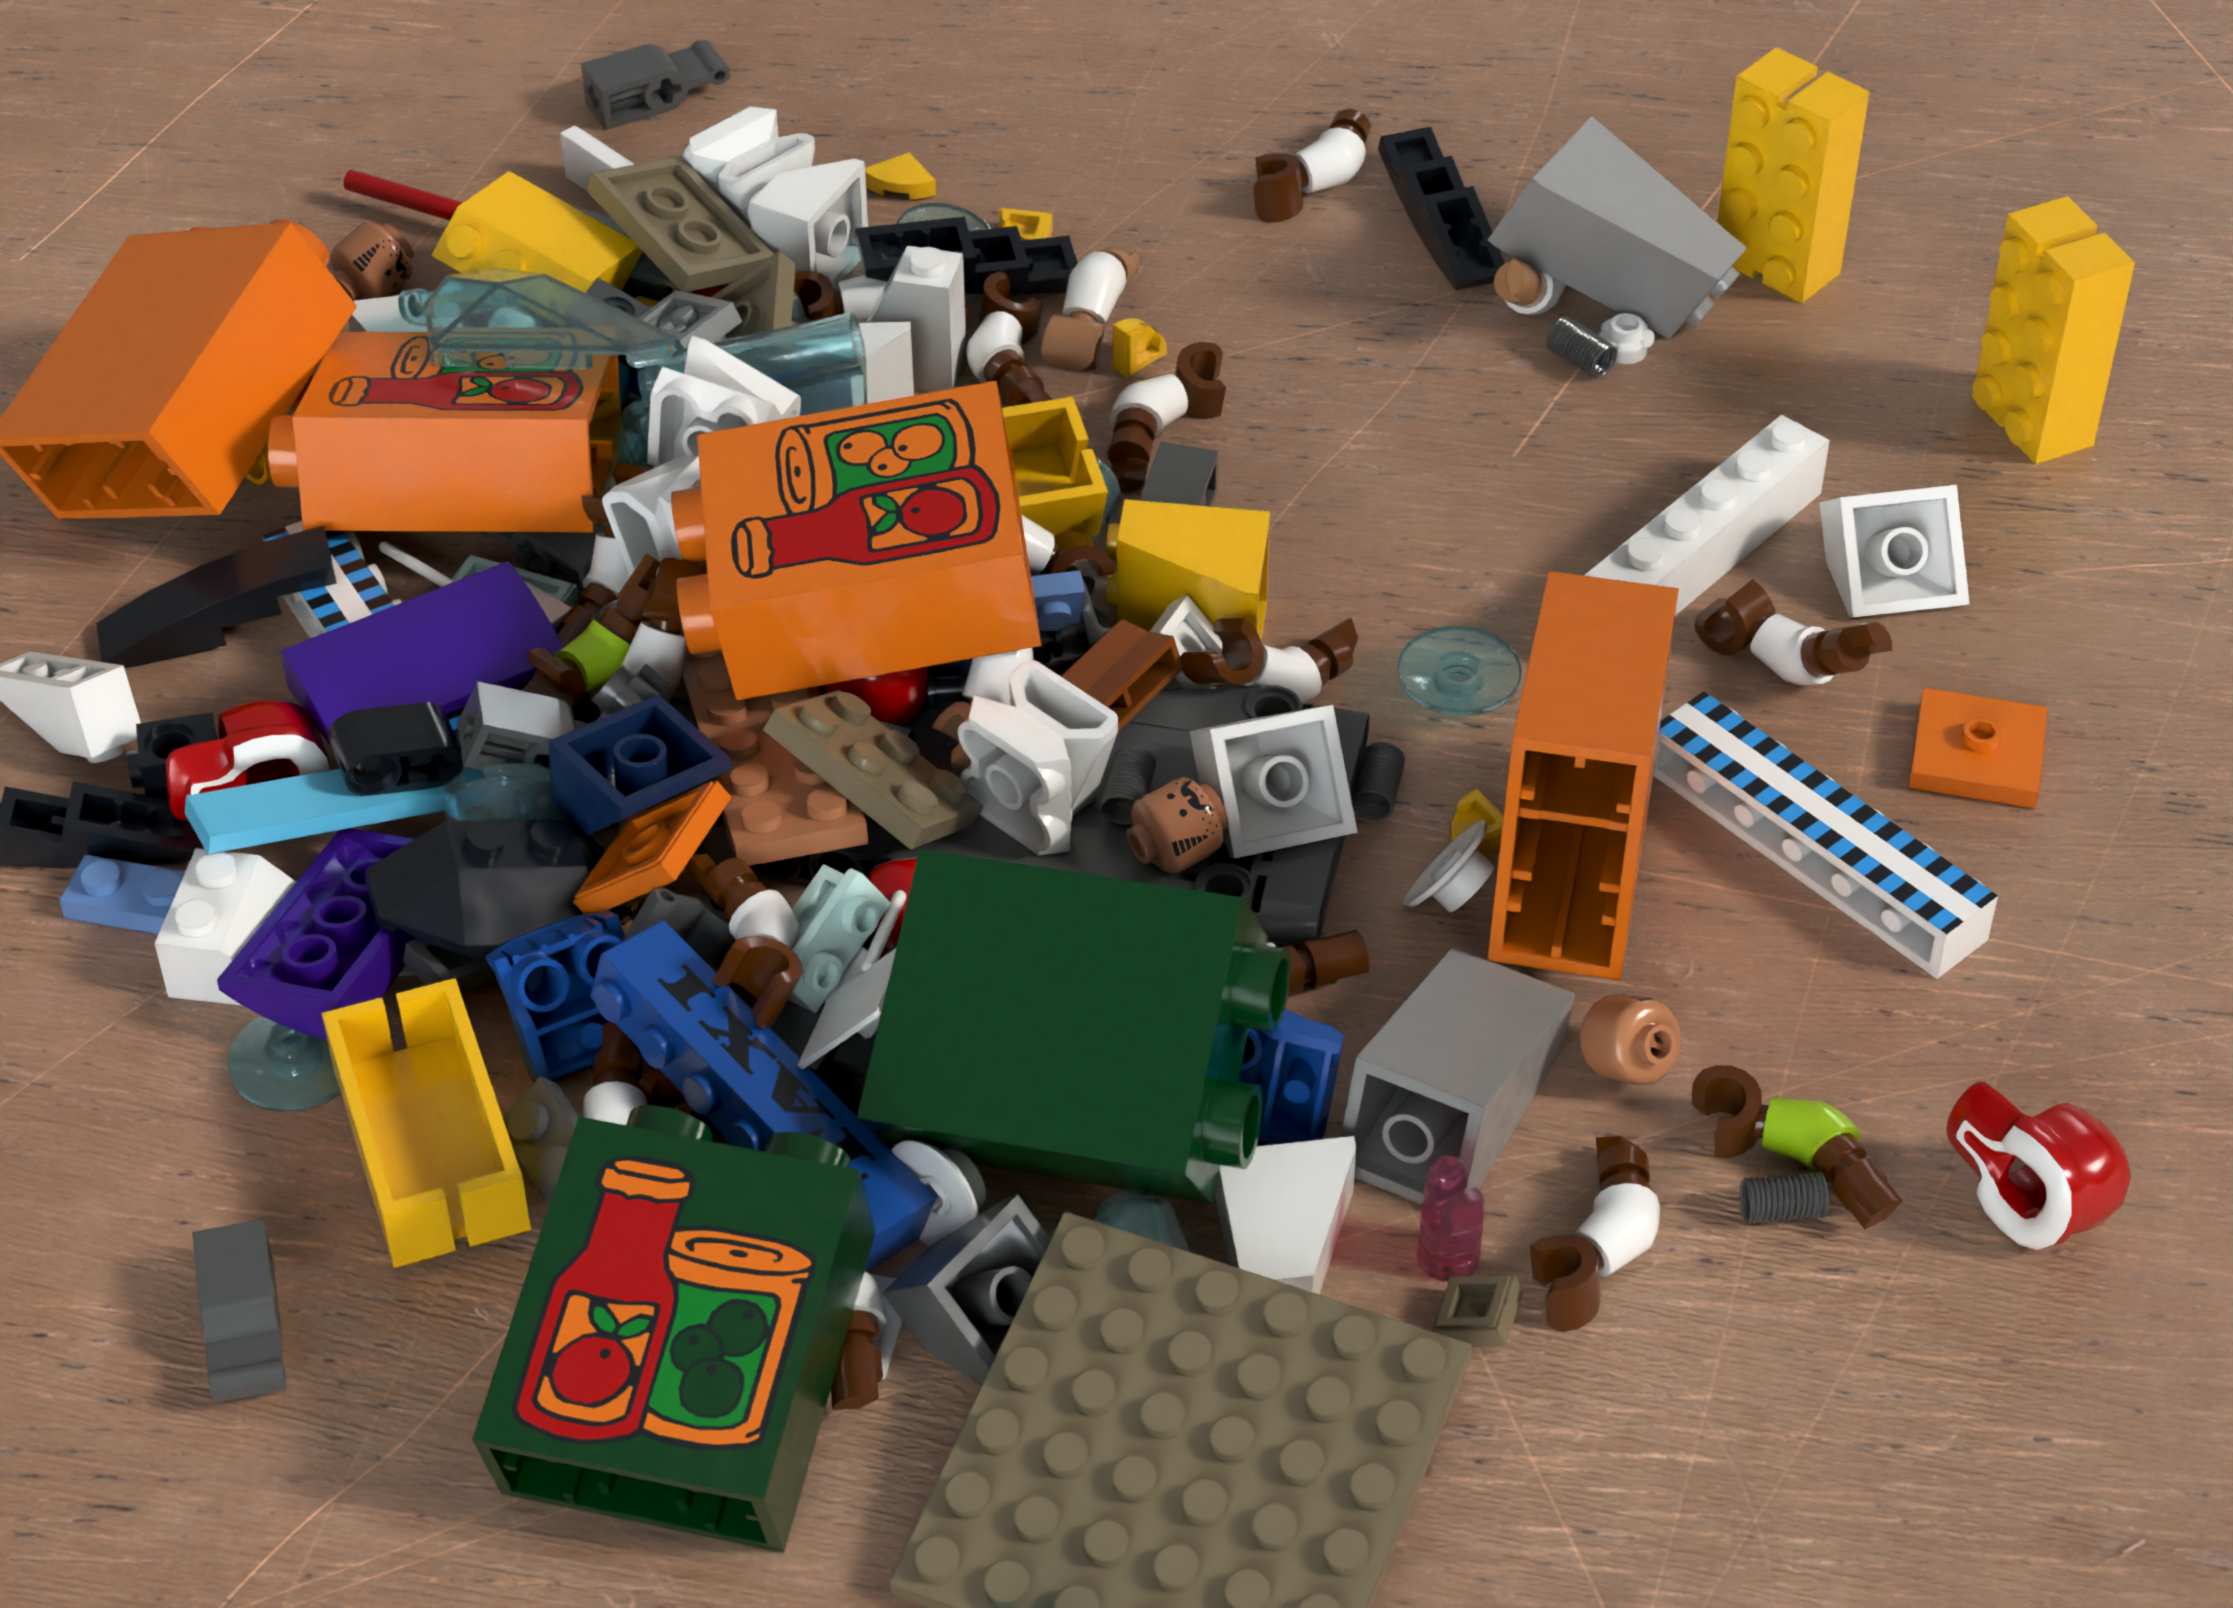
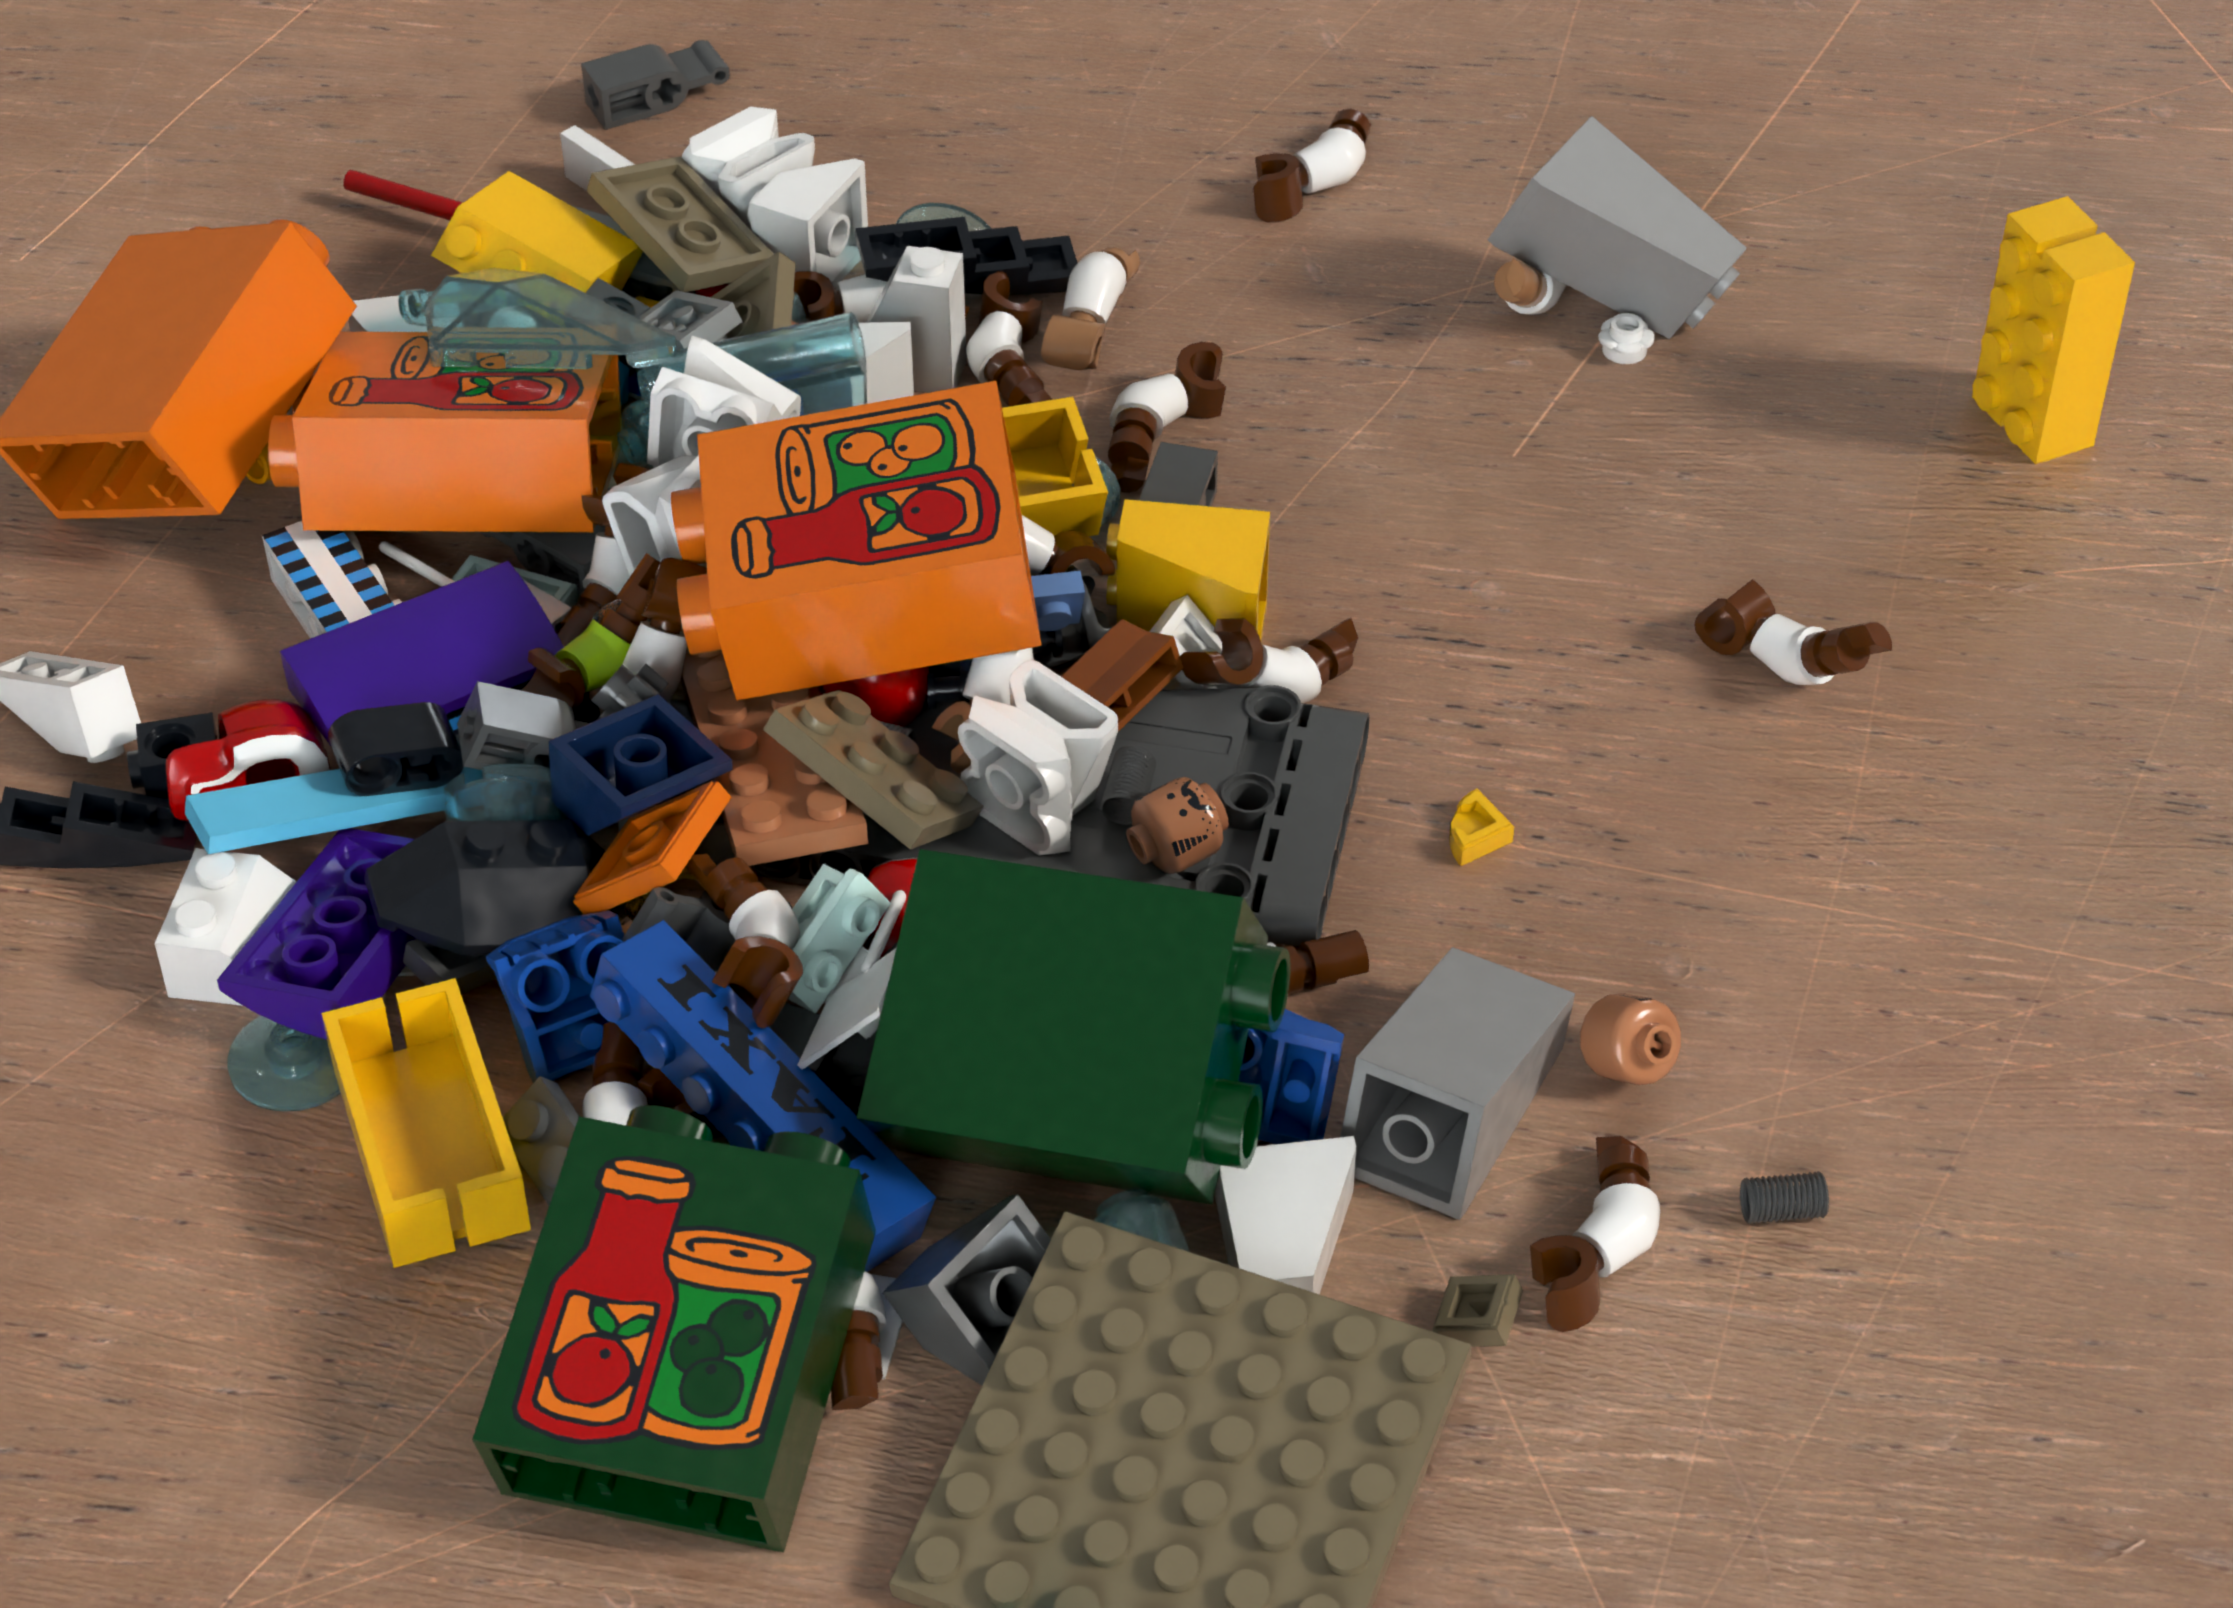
(120, 894): medium blue plate -> none
(232, 590): black slope -> none
(239, 1310): dark grey piece -> none
(372, 261): nougat head -> none
(901, 175): yellow tile -> none
(951, 1179): white piece -> none
(1029, 223): yellow tile -> none
(1135, 346): yellow tile -> none
(1277, 779): white slope -> none
(1371, 783): dark grey piece -> none
(1441, 208): black slope -> none
(1450, 1222): clear pink hinge -> none
(1455, 872): white piece -> none
(1459, 670): clear light blue dish -> none
(1573, 342): dark grey piece -> none
(1582, 775): orange brick -> none
(1724, 513): white brick -> none
(1791, 172): yellow piece -> none
(1798, 1129): reddish brown piece -> none
(1823, 835): white brick -> none
(1896, 550): white slope -> none
(1979, 747): orange plate -> none
(2071, 1173): red piece -> none

